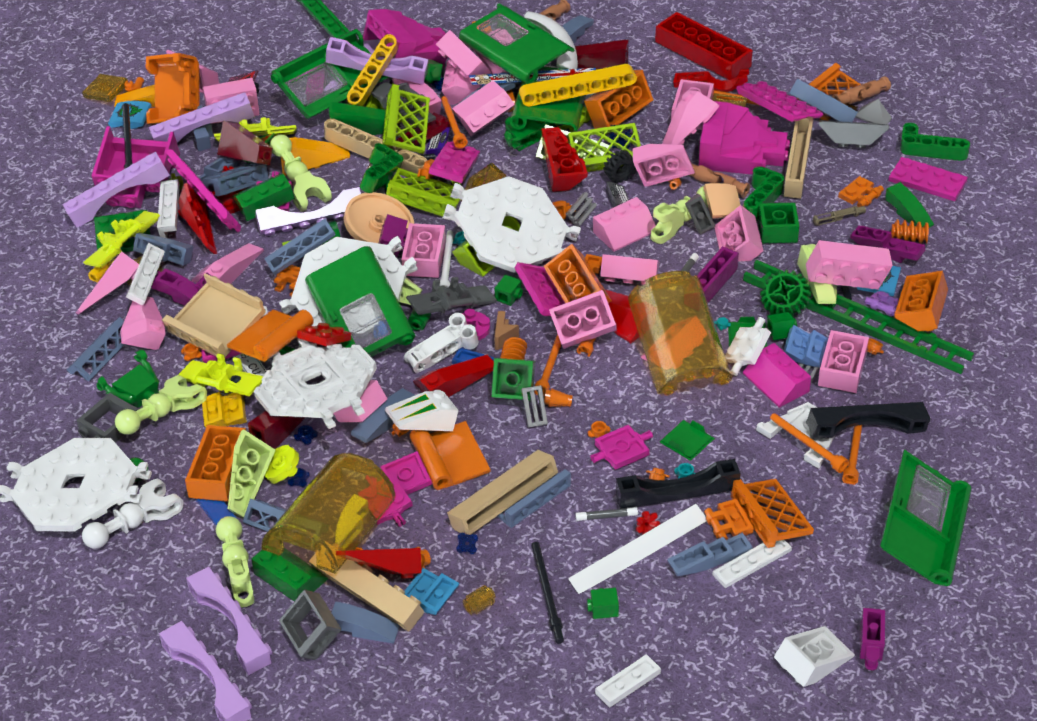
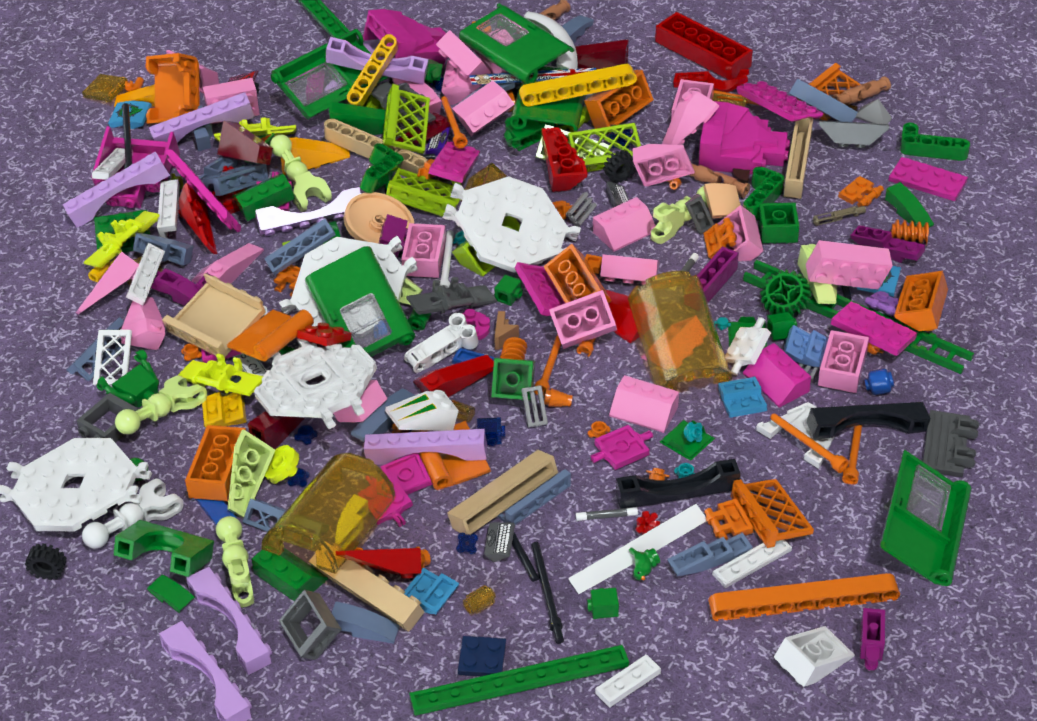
(45, 562): none -> black tyre
(101, 348): none -> white window
(110, 164): none -> white tile
(171, 592): none -> green slope
(187, 550): none -> green arch
(464, 444): none -> lavender arch
(469, 410): none -> clear yellow piece
(481, 656): none -> dark blue plate
(493, 430): none -> clear blue brick
(499, 541): none -> slope
(518, 680): none -> green plate
(524, 559): none -> black bar
(644, 404): none -> bright pink slope
(644, 562): none -> green animal
(693, 432): none -> teal plate
(714, 237): none -> orange plate
(741, 175): none -> dark brown tile
(742, 397): none -> dark azure slope
(803, 596): none -> orange beam
(879, 382): none -> blue head
(880, 330): none -> dark pink plate
(947, 443): none -> dark grey hinge

